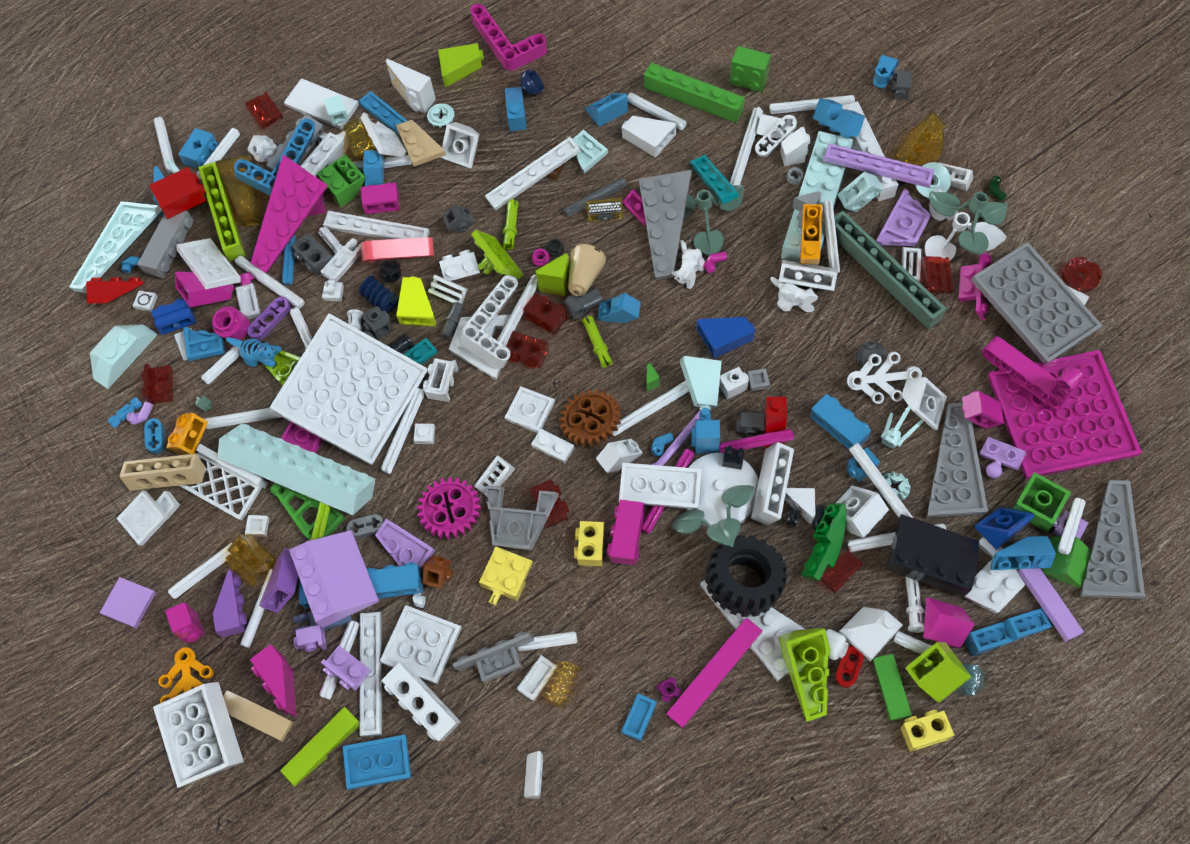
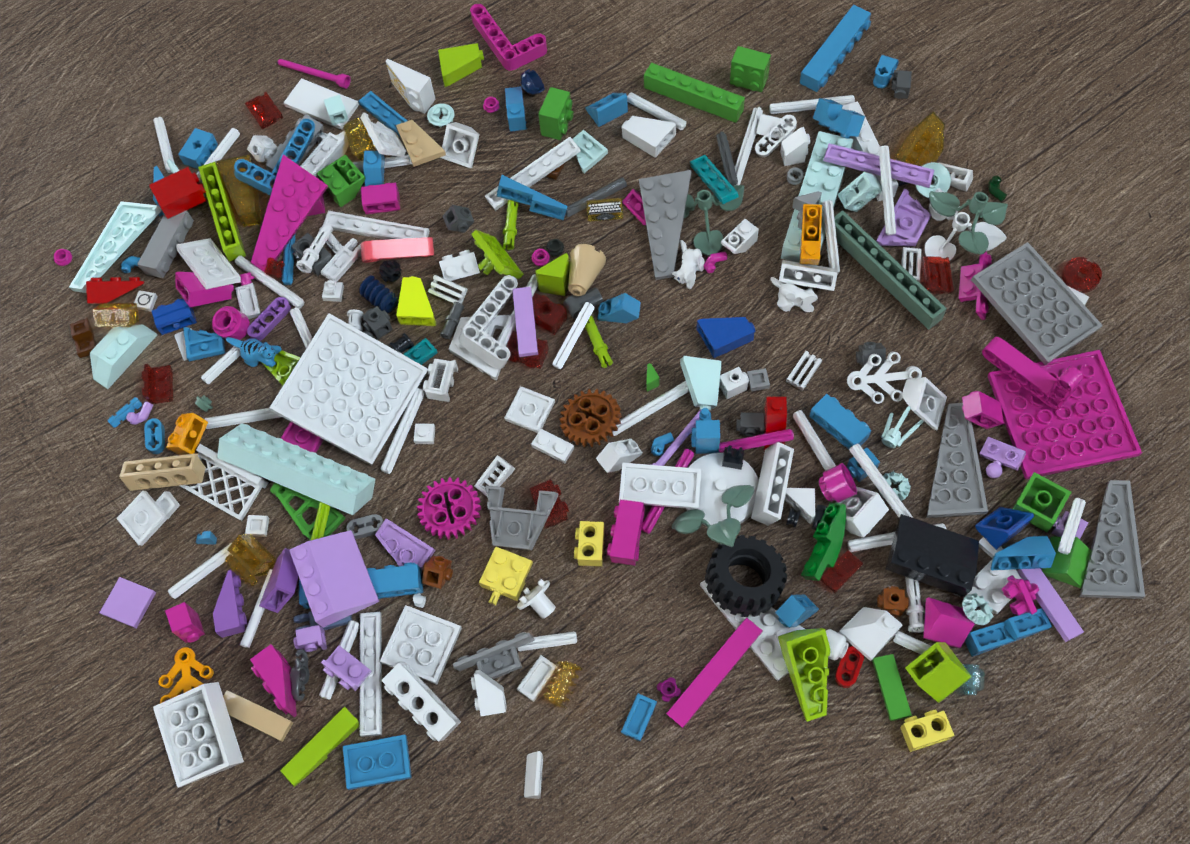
(62, 257): none -> dark pink plate
(83, 337): none -> reddish brown slope
(115, 315): none -> clear yellow brick
(206, 538): none -> dark azure tile
(269, 267): none -> clear red plate
(299, 675): none -> dark grey piece
(312, 253): none -> white pin
(342, 80): none -> dark pink piece
(490, 694): none -> white slope
(491, 104): none -> dark pink plate
(525, 322): none -> lavender tile
(537, 599): none -> white piece
(538, 202): none -> dark azure slope
(555, 113): none -> bright green brick
(573, 335): none -> white axle
(727, 158): none -> dark grey axle
(741, 237): none -> white slope
(796, 610): none -> dark azure slope
(811, 358): none -> white tile
(813, 440): none -> white axle
(835, 48): none -> dark azure brick
(837, 484): none -> dark pink piece
(885, 601): none -> dark orange brick
(887, 191): none -> white axle
(979, 617): none -> light aqua gear
(1024, 594): none -> dark pink hips

